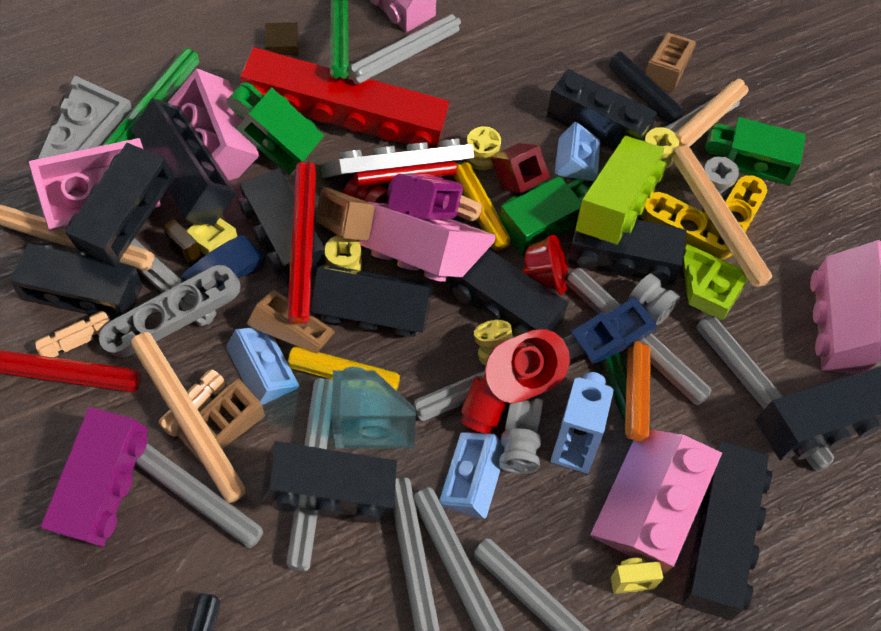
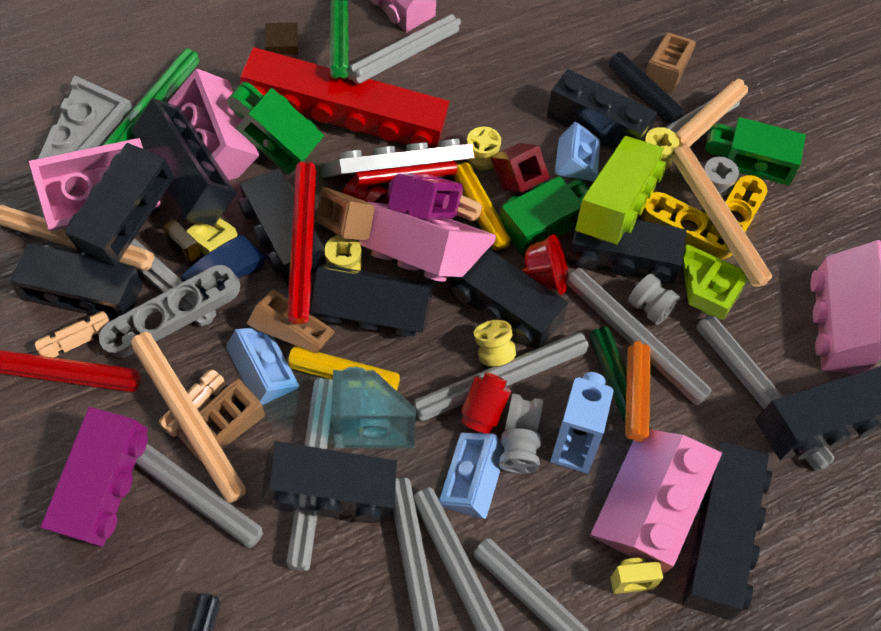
(526, 365): red piece -> none
(615, 331): dark blue slope -> none

